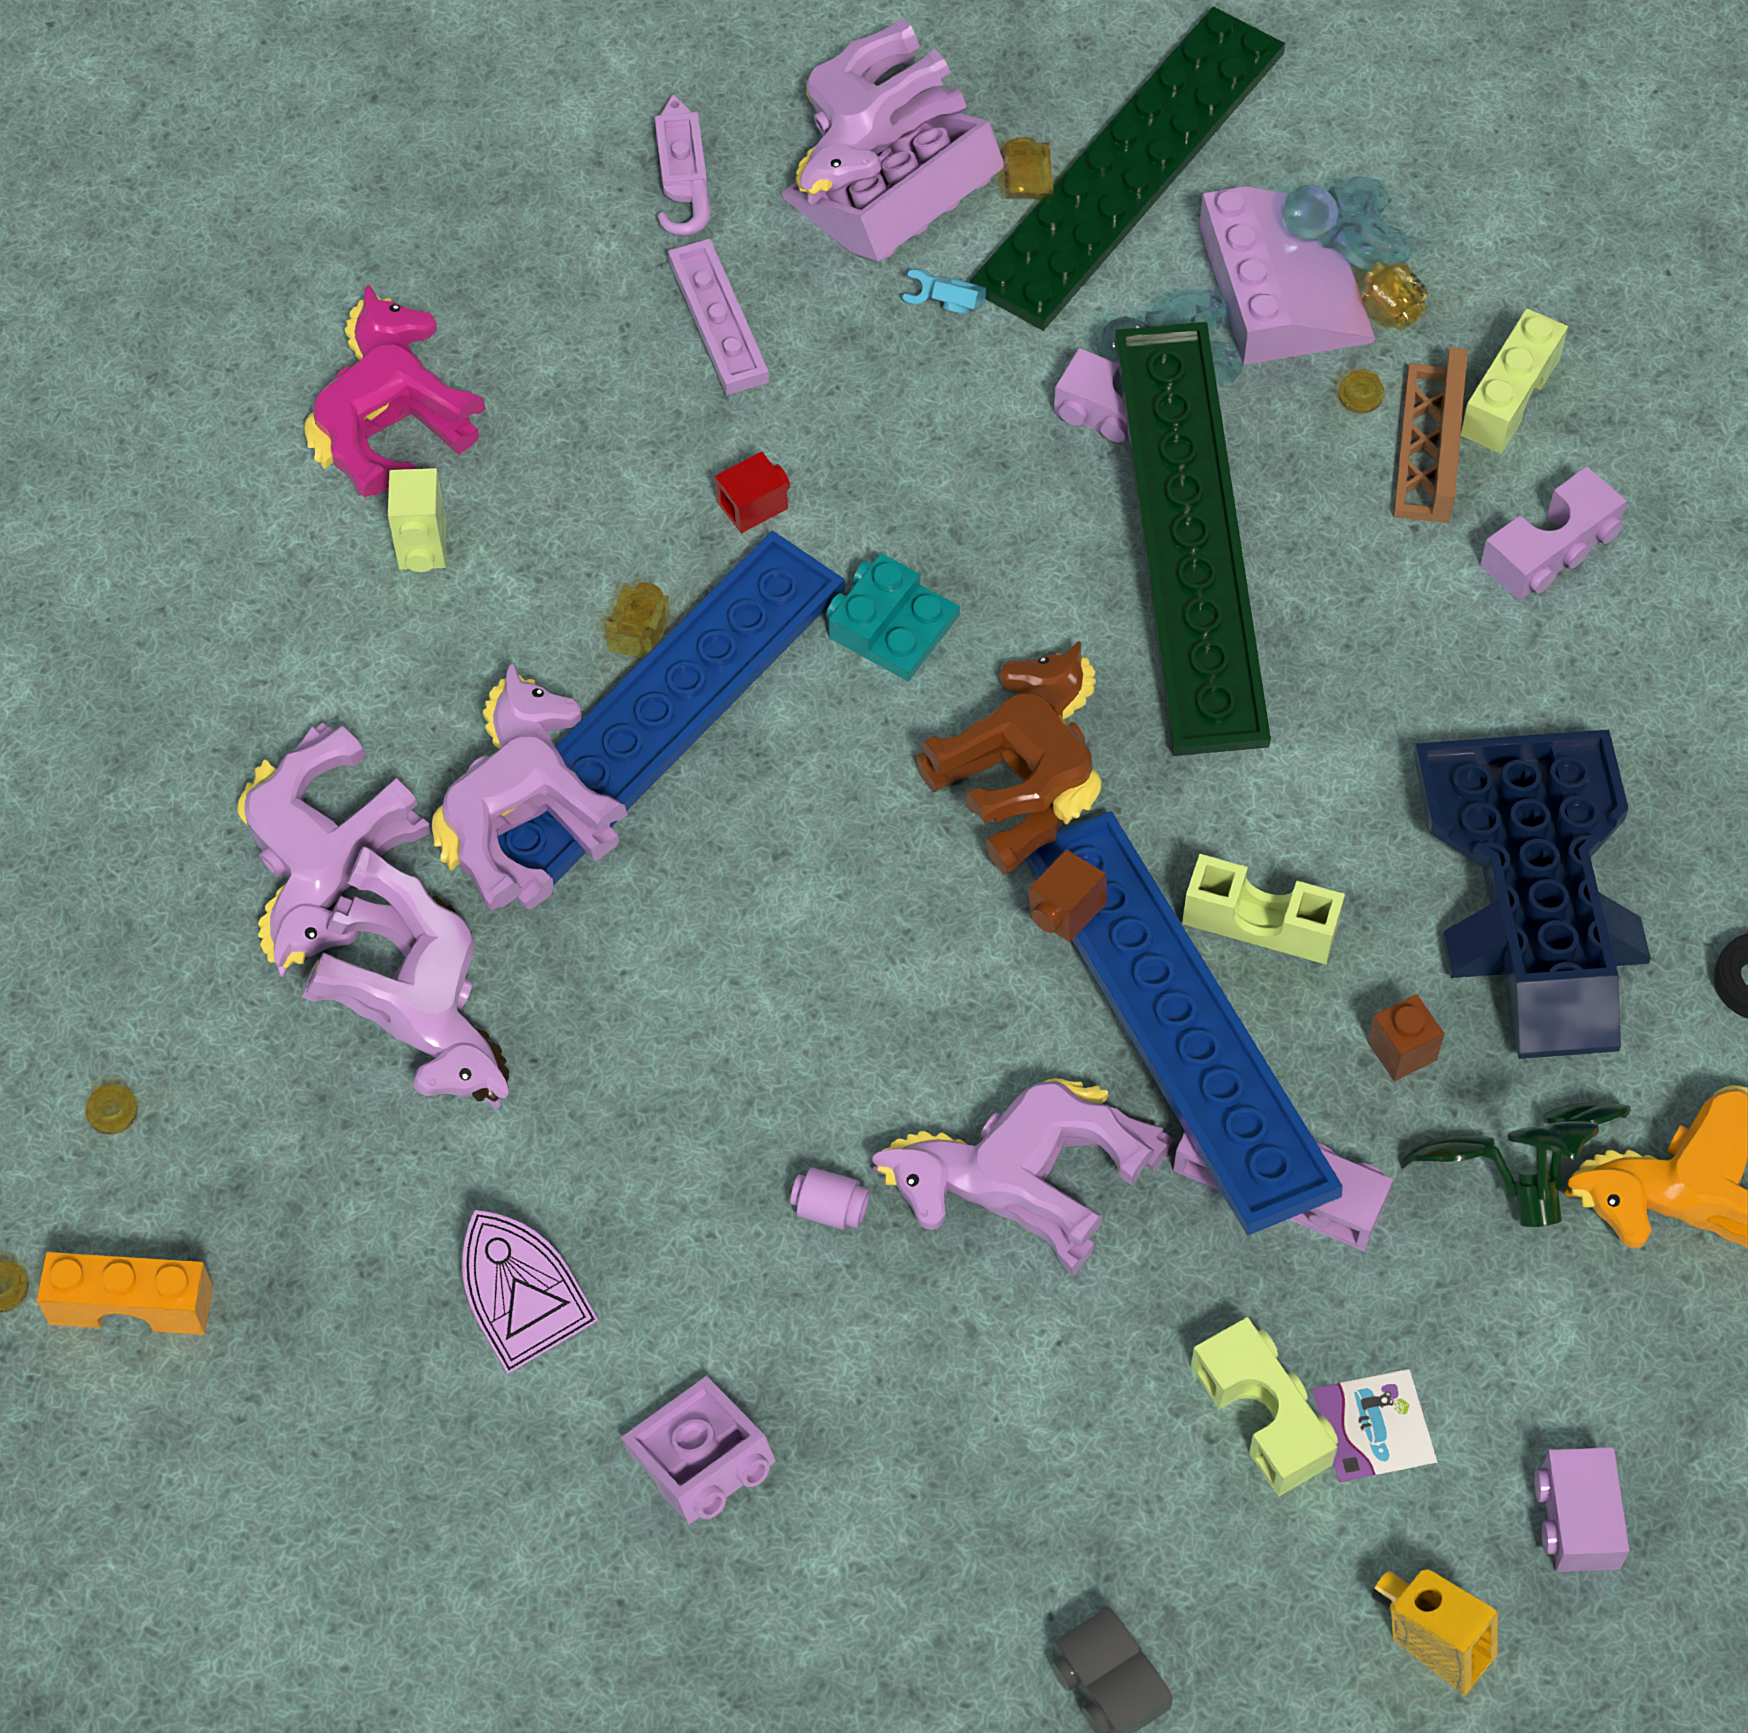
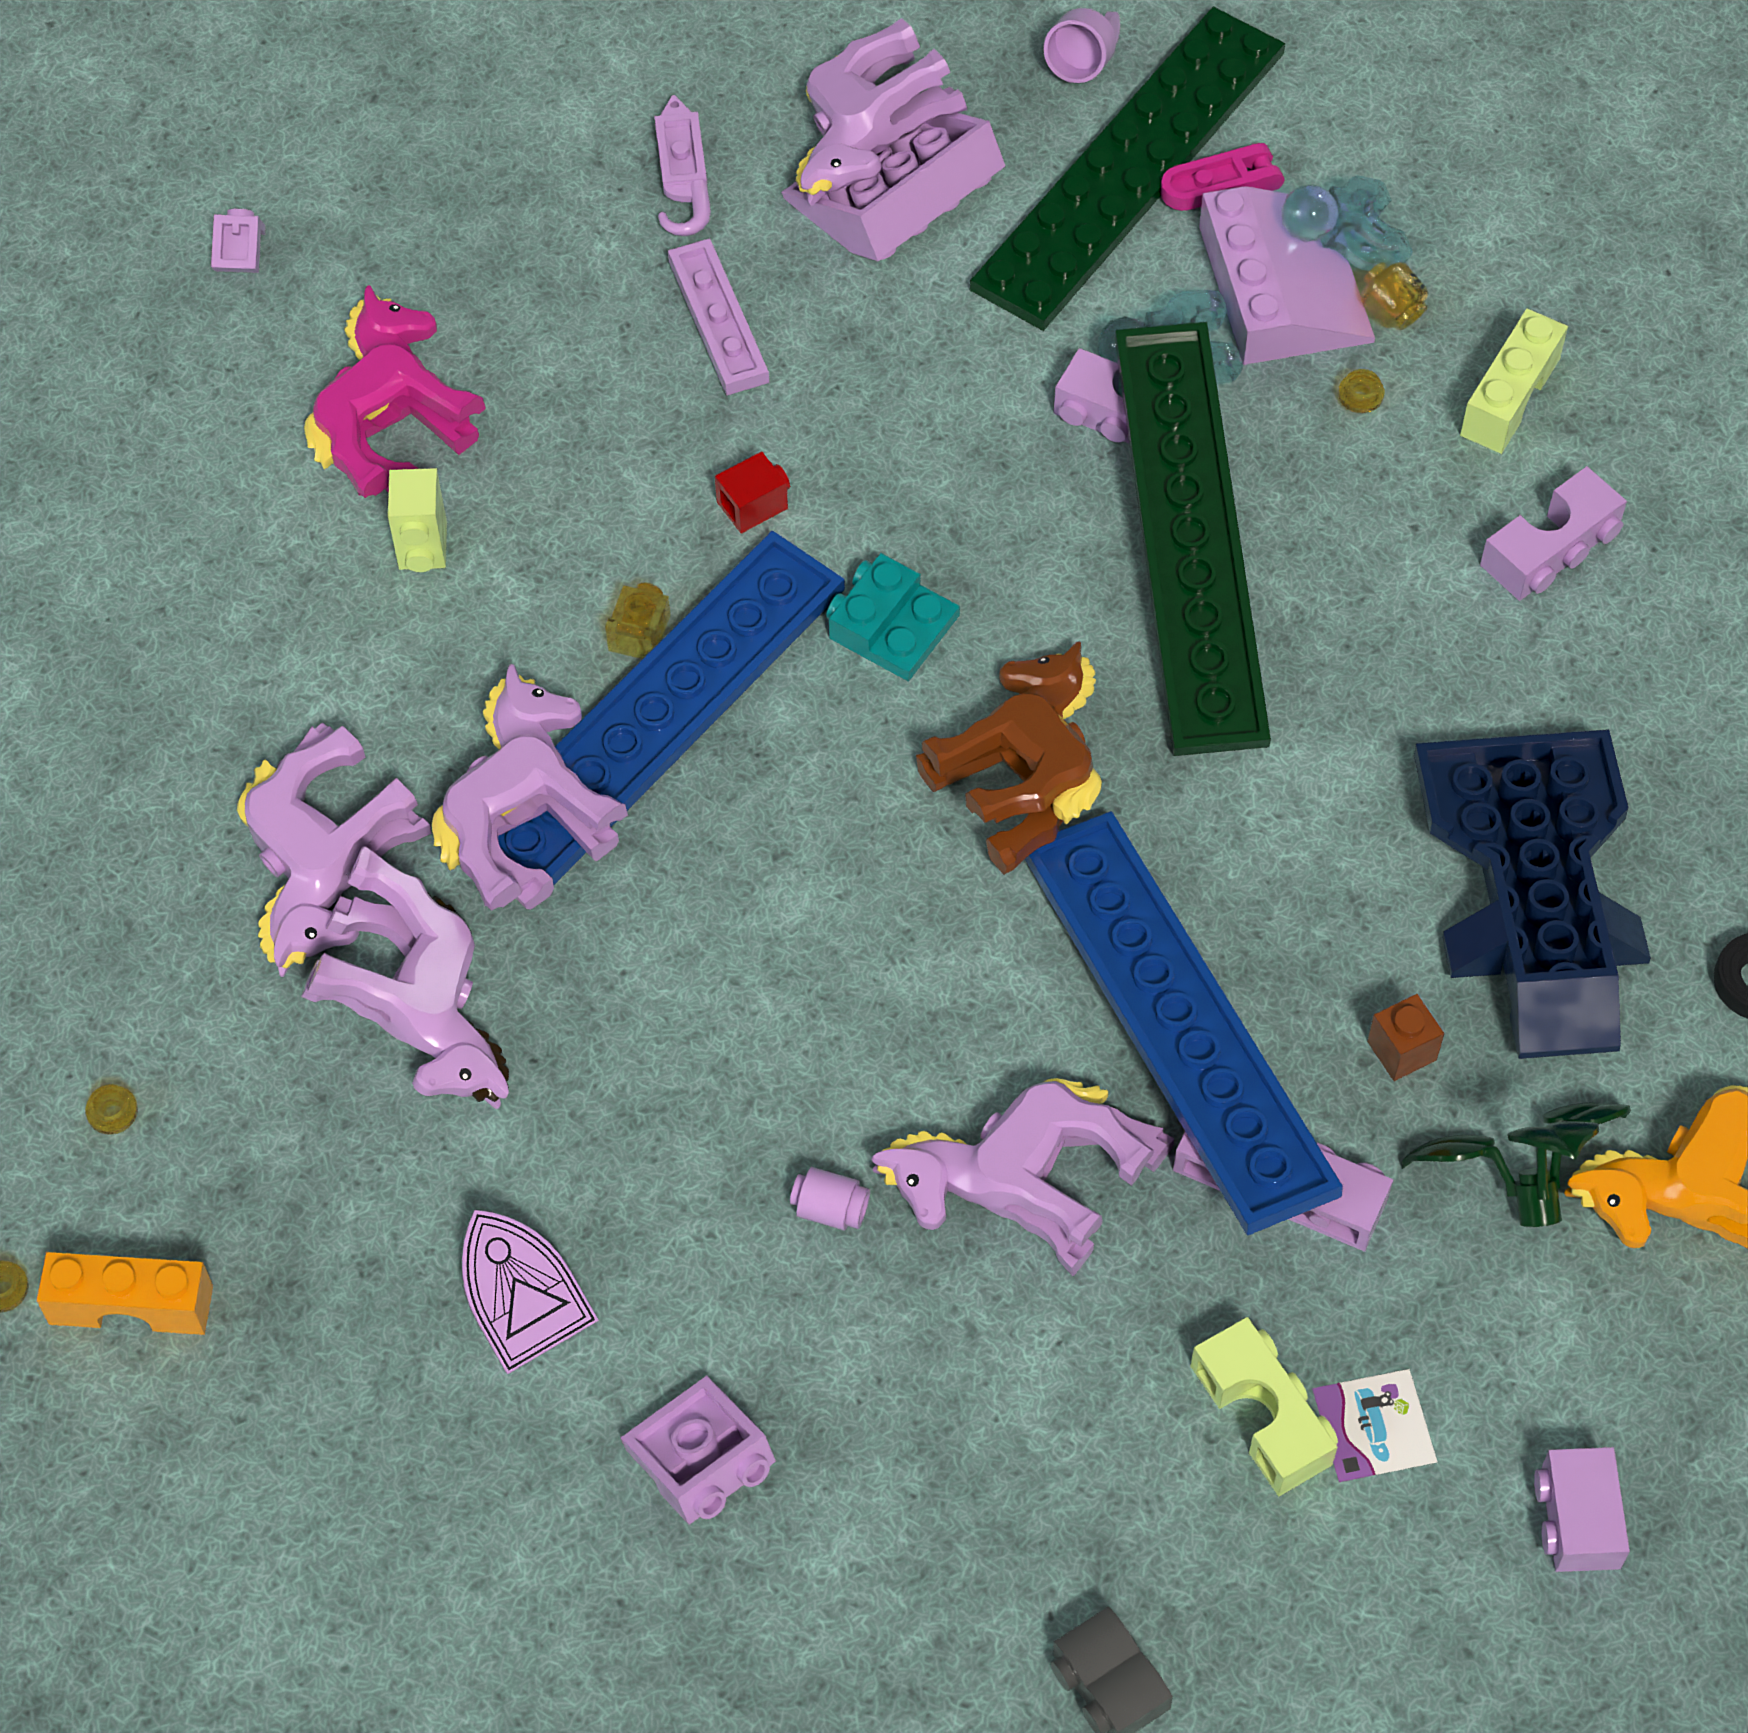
(237, 241): none -> lavender bracket
(956, 294): medium azure plate -> none
(1027, 169): clear yellow bracket -> none
(1067, 896): dark orange brick -> none
(1081, 44): none -> lavender piece
(1185, 183): none -> dark pink plate
(1229, 905): yellowish green arch -> none
(1441, 1625): yellow torso -> none
(1447, 433): medium nougat fence -> none

